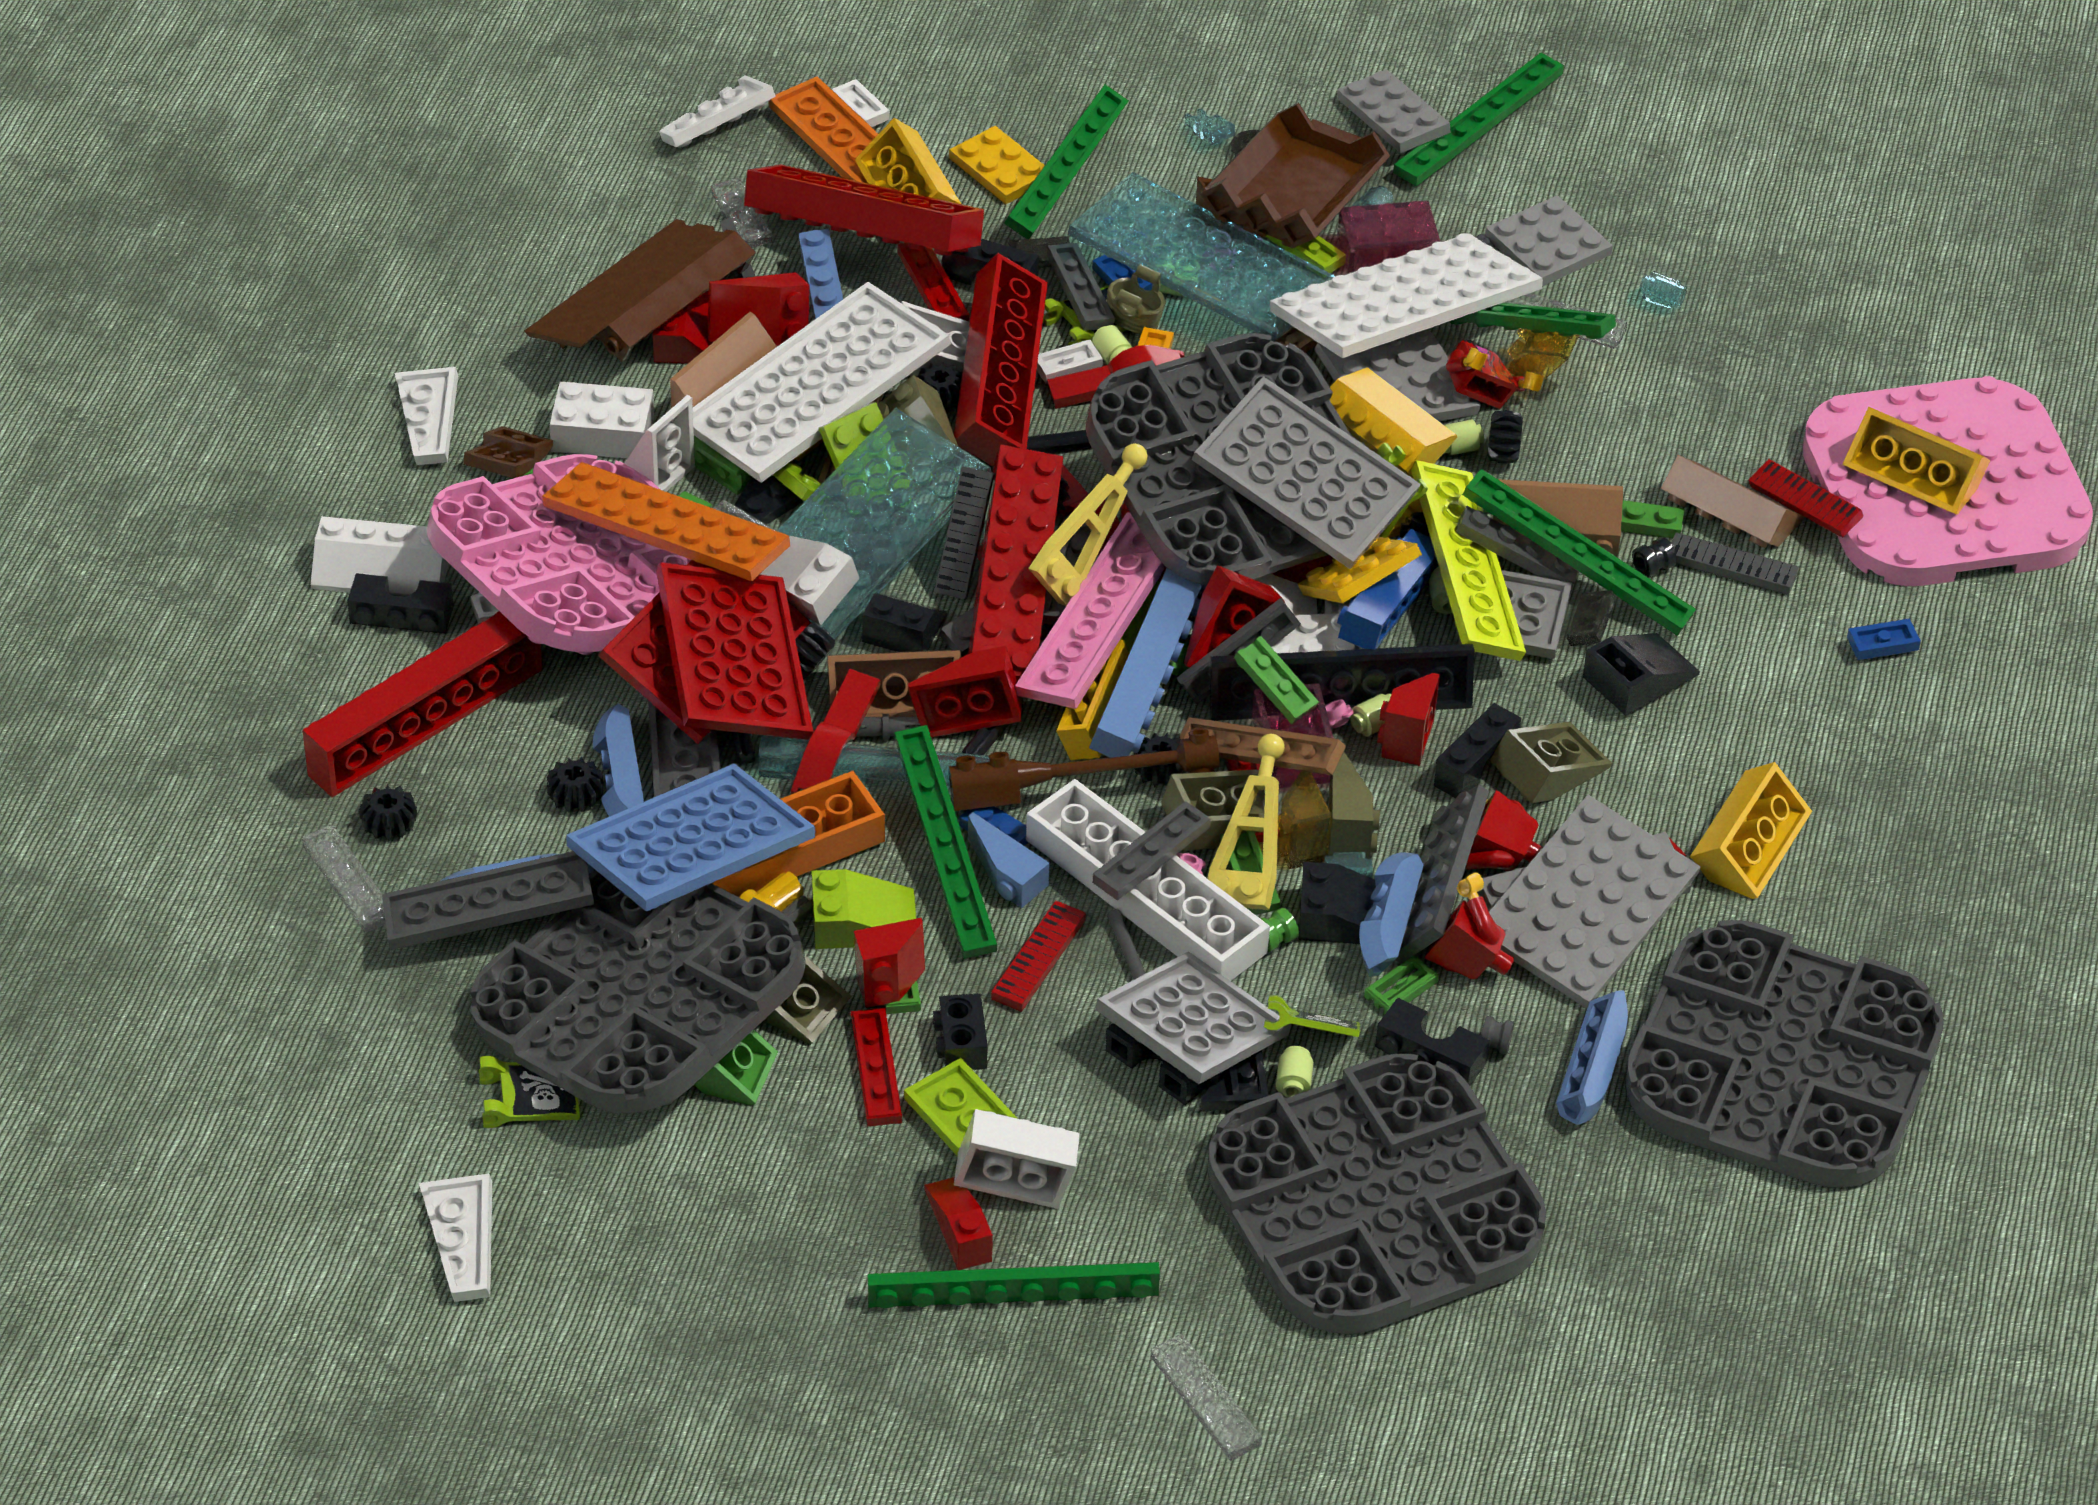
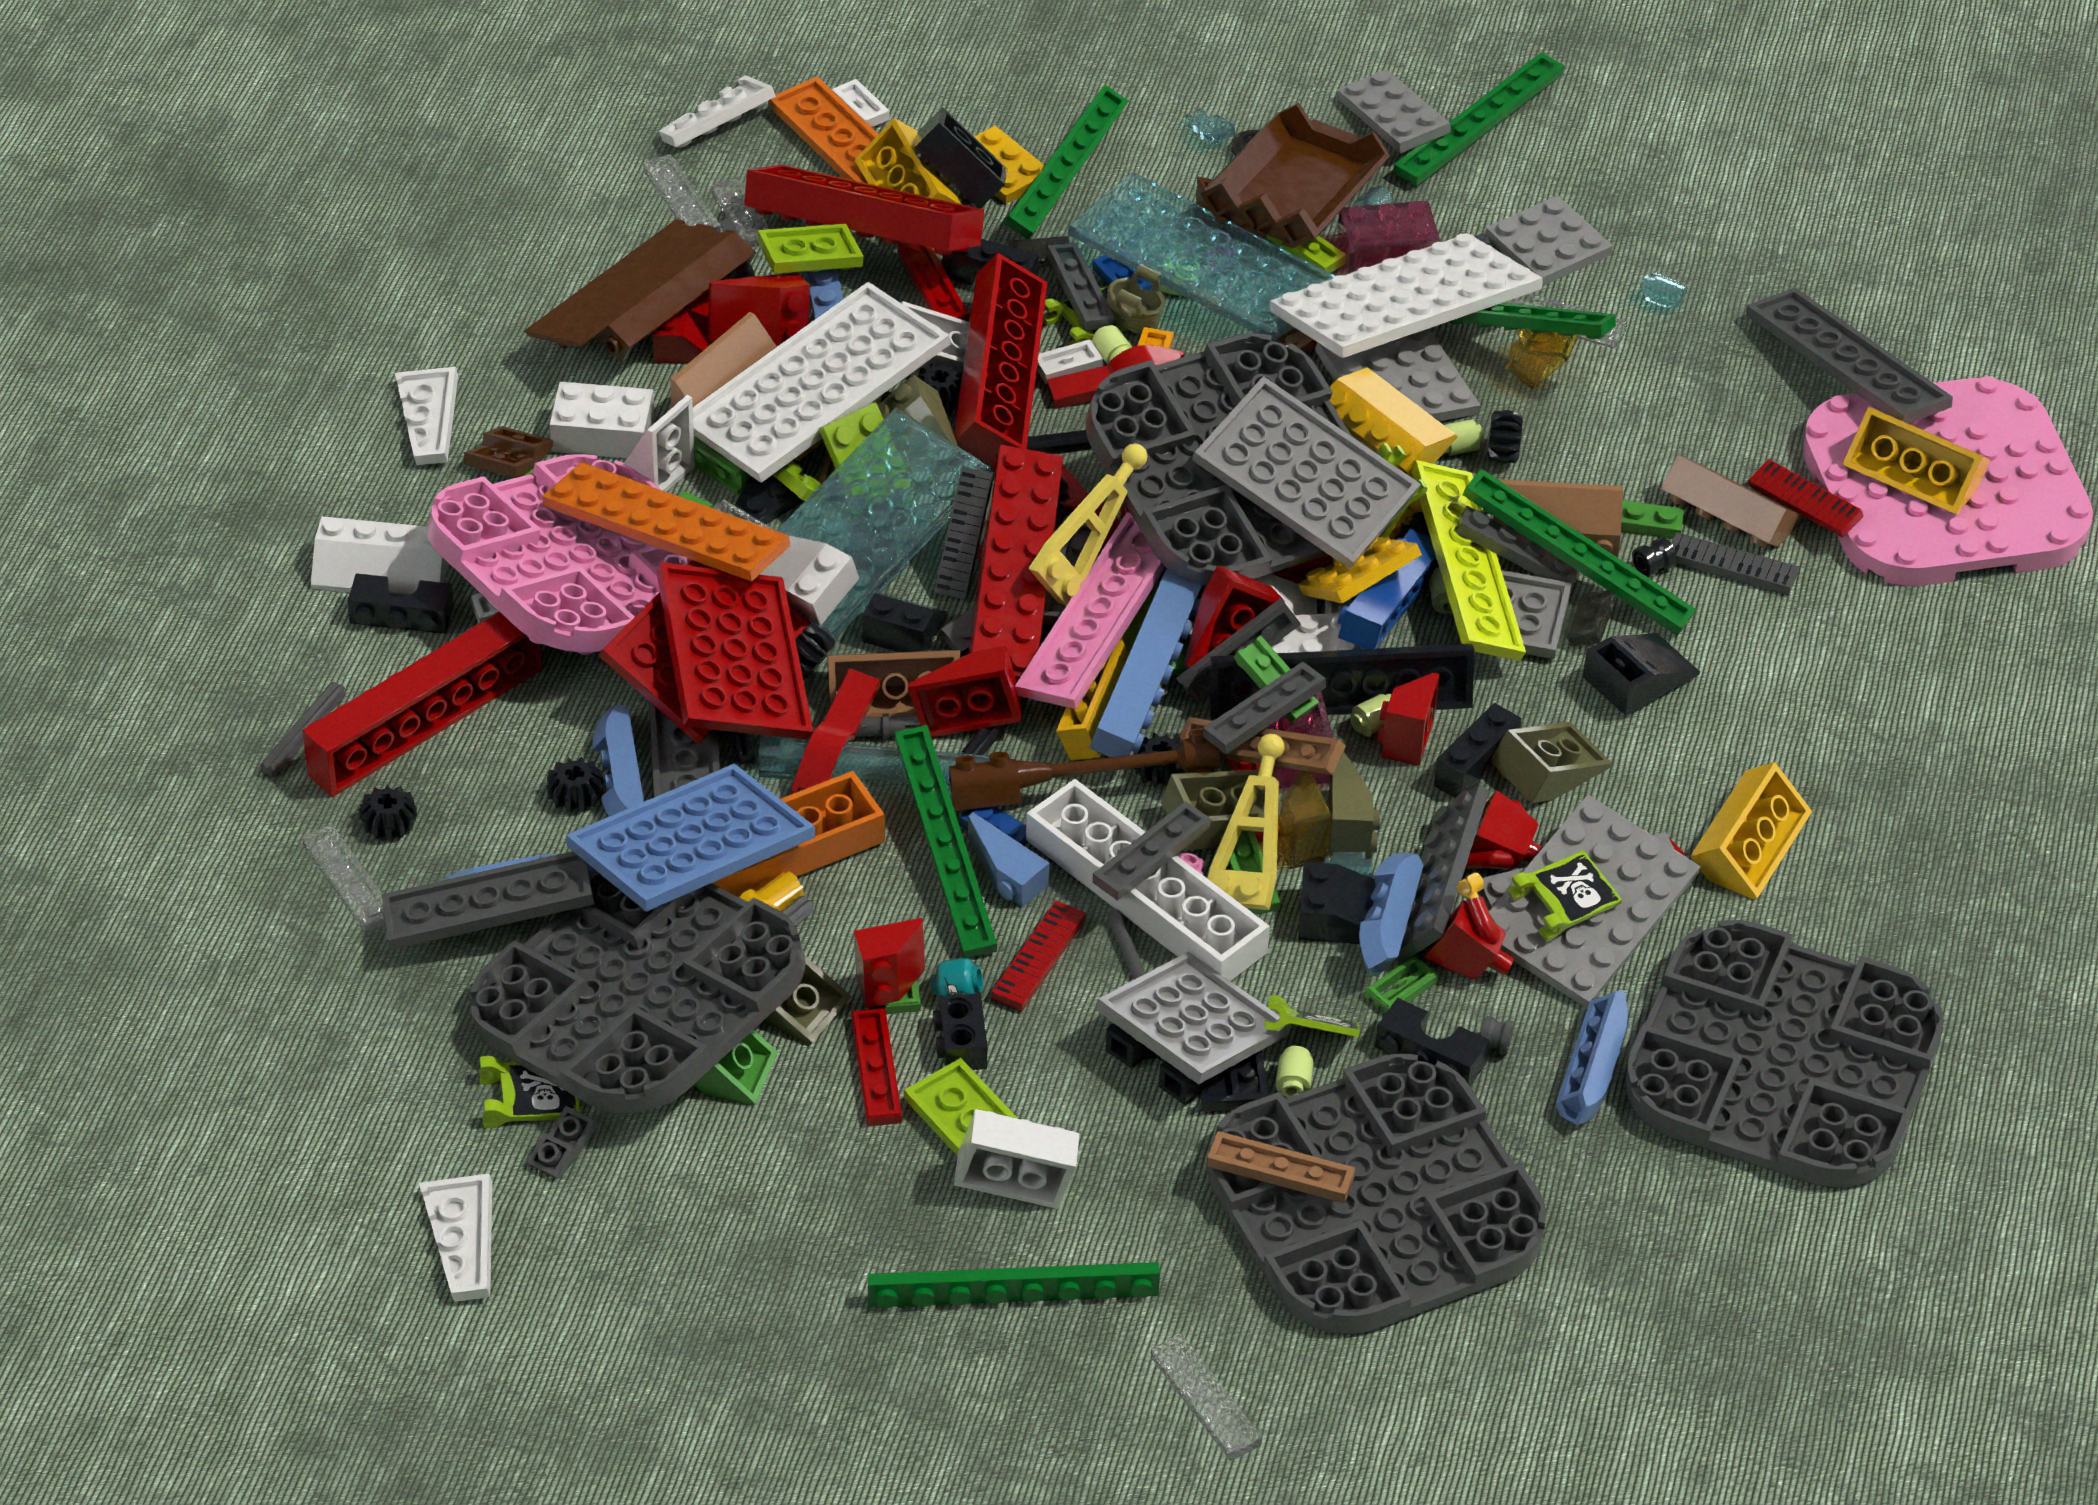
(294, 737): none -> dark grey axle
(563, 1144): none -> dark grey slope
(679, 192): none -> clear plate
(810, 248): none -> lime plate
(853, 902): lime slope -> none
(957, 978): none -> teal head
(960, 159): none -> black brick
(961, 1223): red slope -> none
(1264, 707): none -> dark grey plate
(1281, 1167): none -> medium nougat plate
(1282, 928): bright green wheel -> none
(1338, 713): bright pink plate -> none
(1484, 376): red torso -> none
(1569, 889): none -> flag
(1849, 356): none -> dark grey plate
(1883, 639): blue plate -> none

